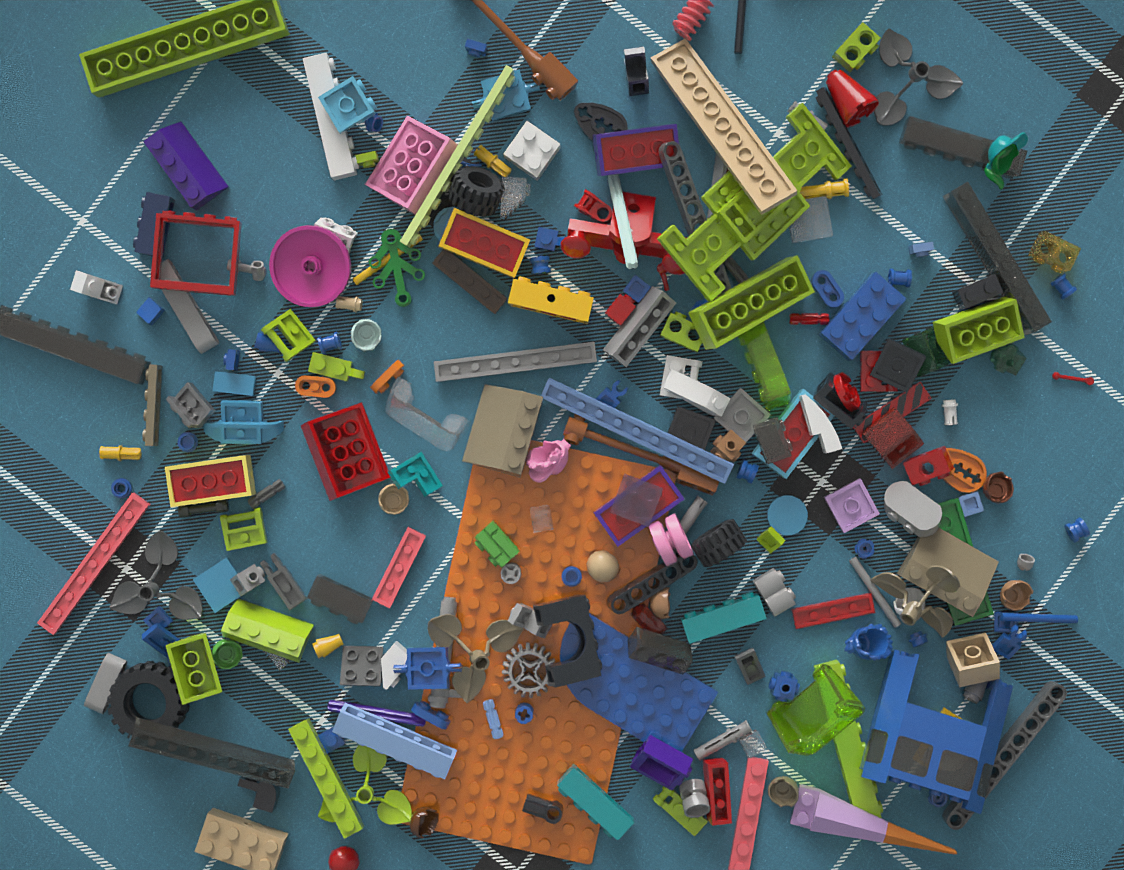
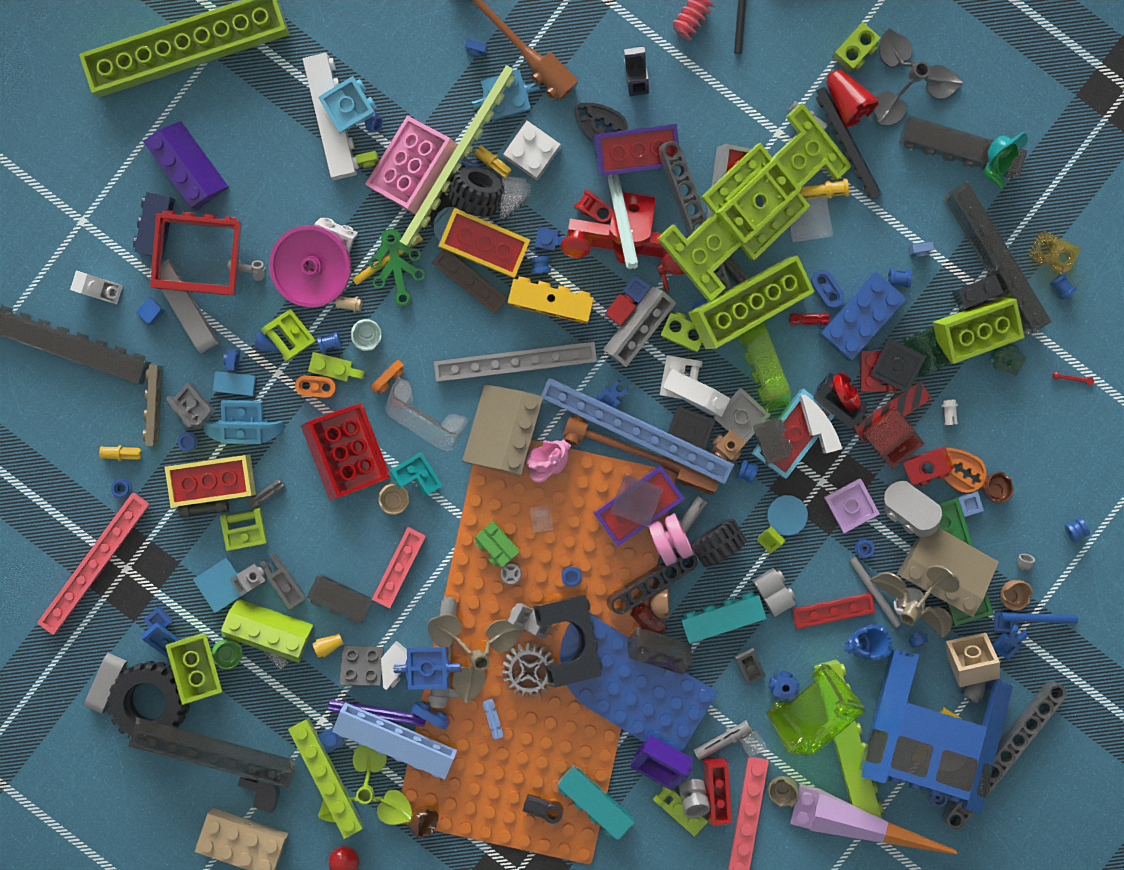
(132, 598): dark grey plant -> none
(524, 720): blue bush -> none
(602, 566): tan hair -> none
(724, 126): tan plate -> none

